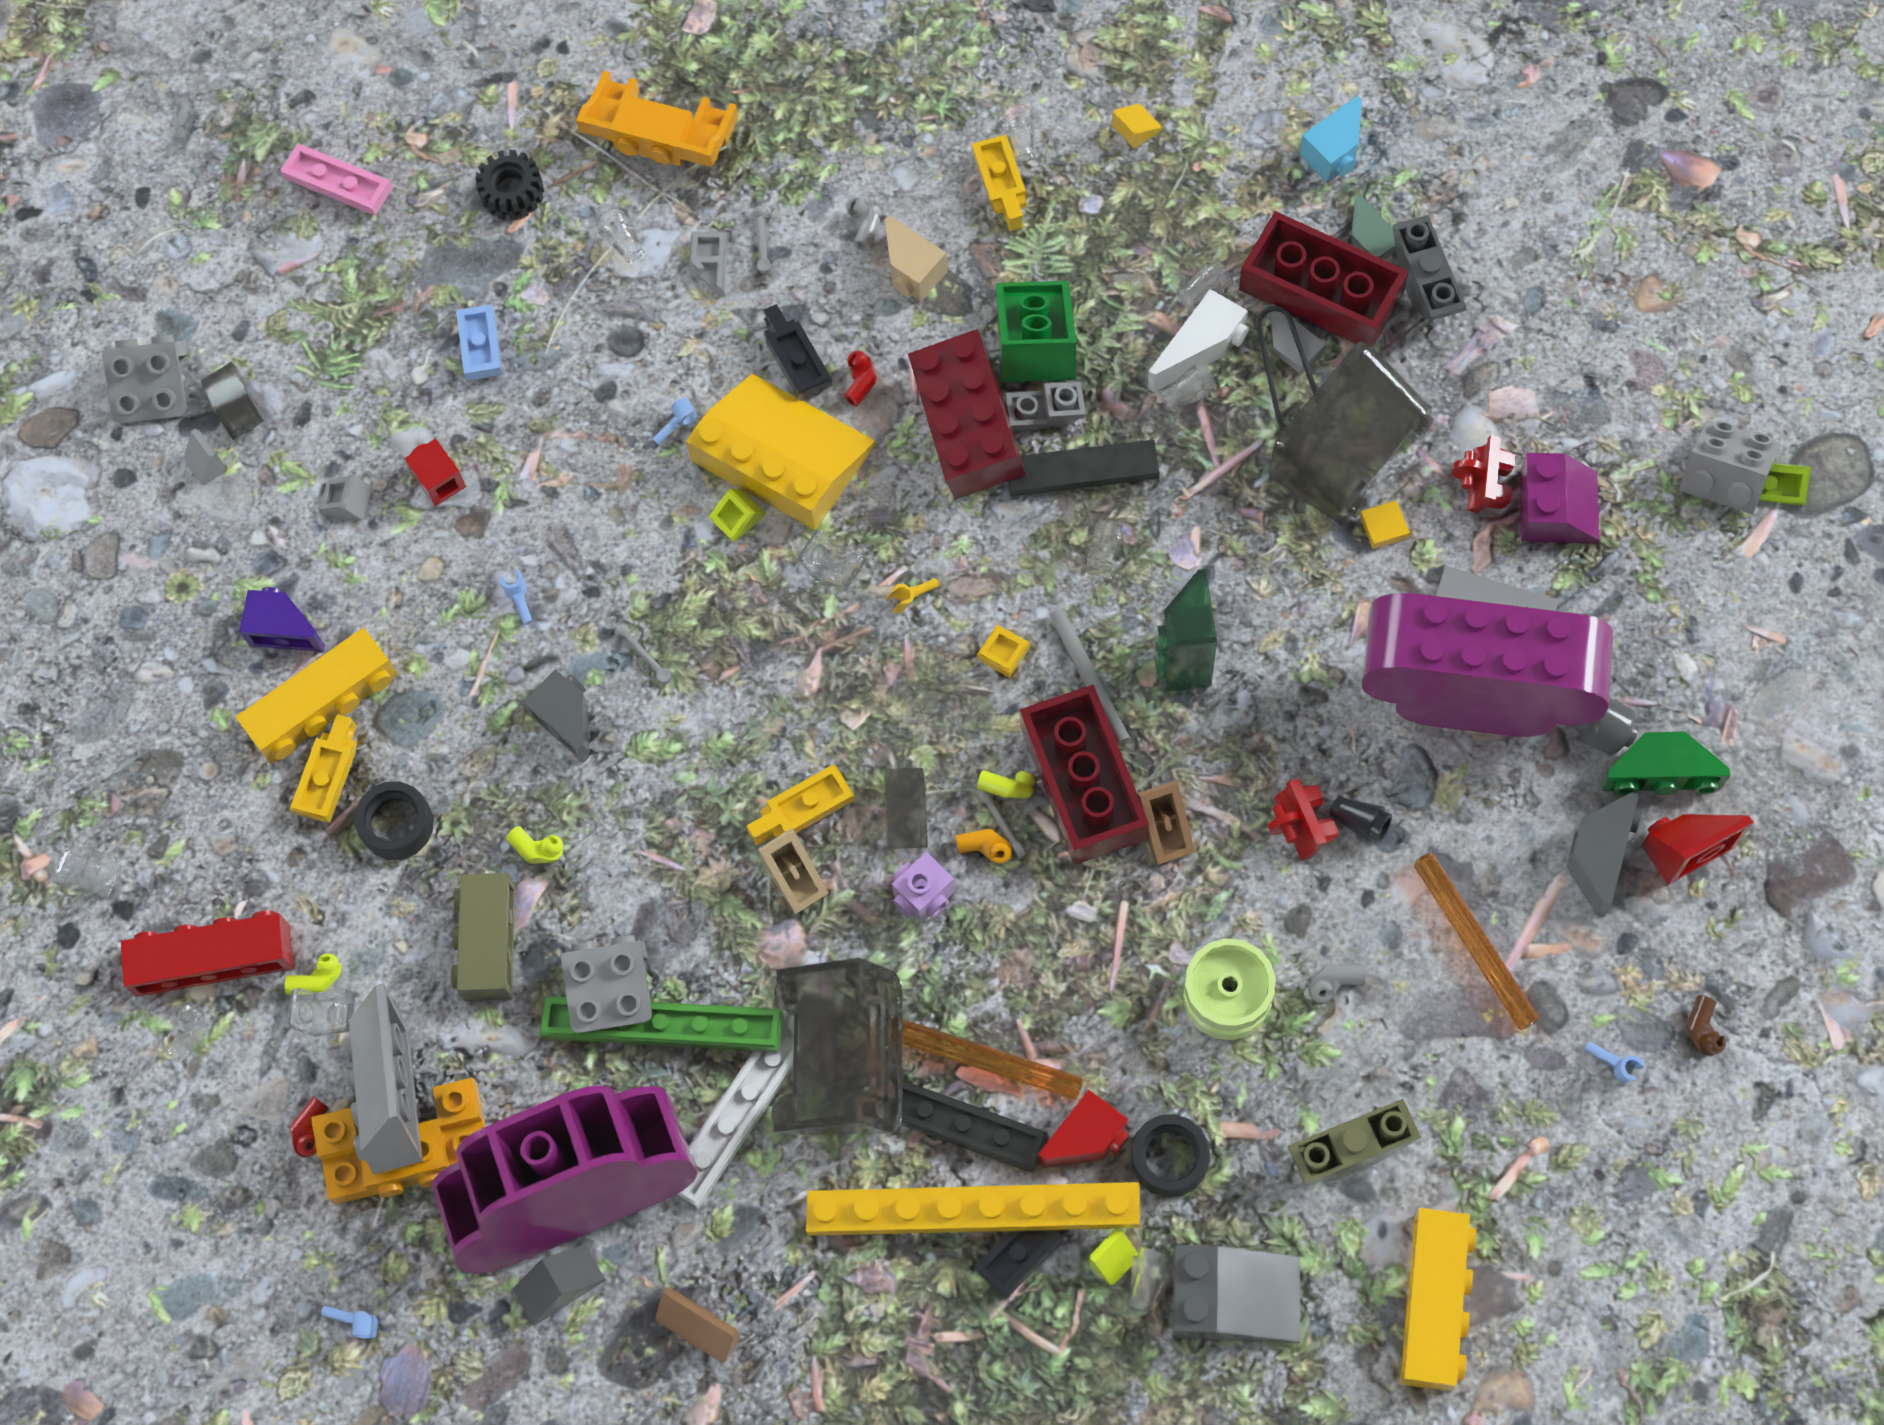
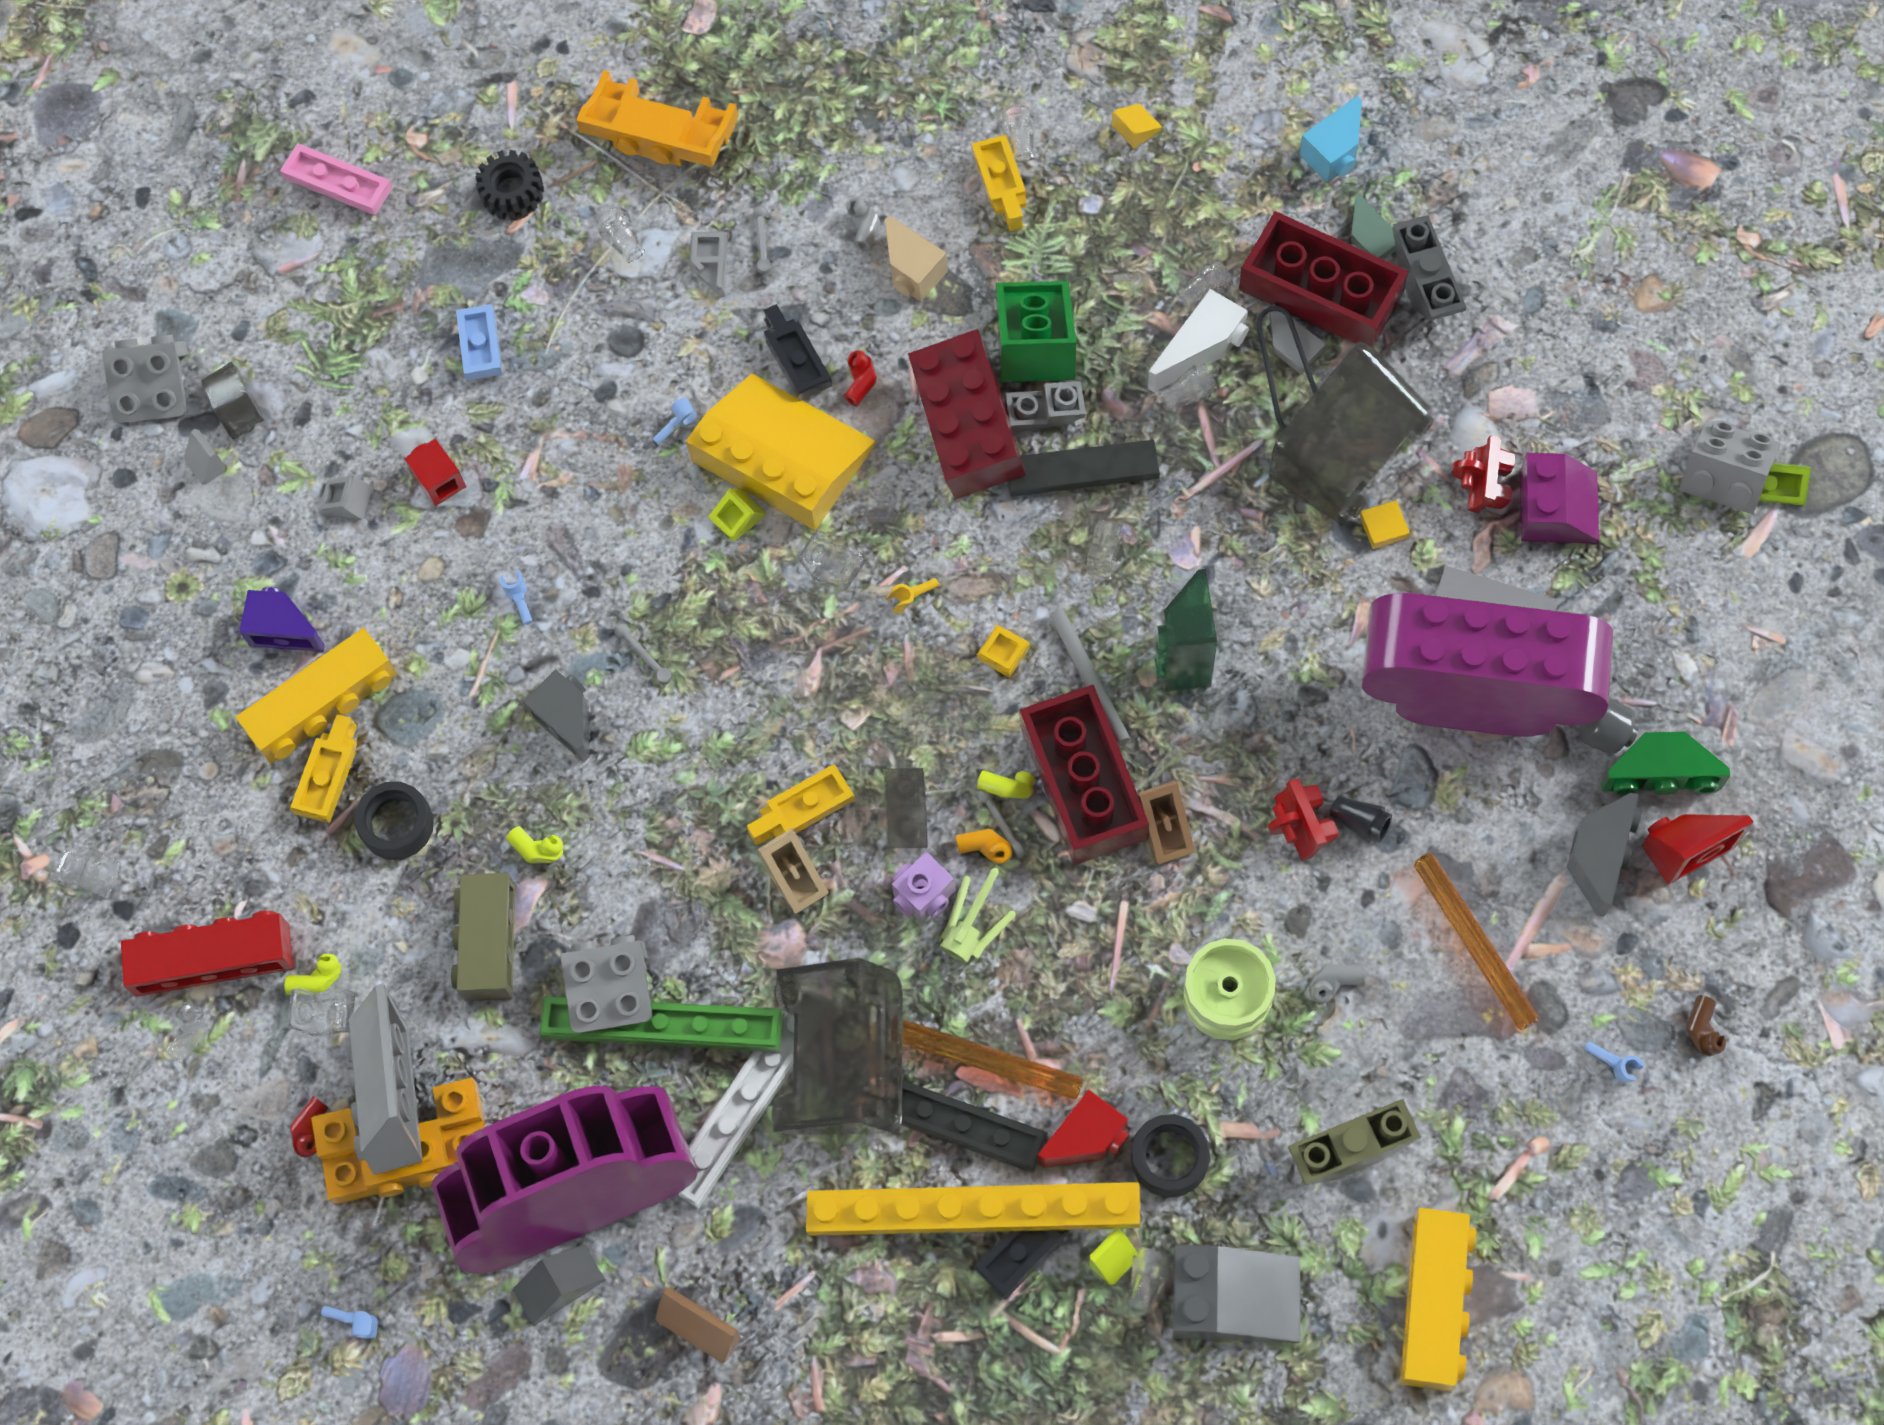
(962, 940): none -> yellowish green plant

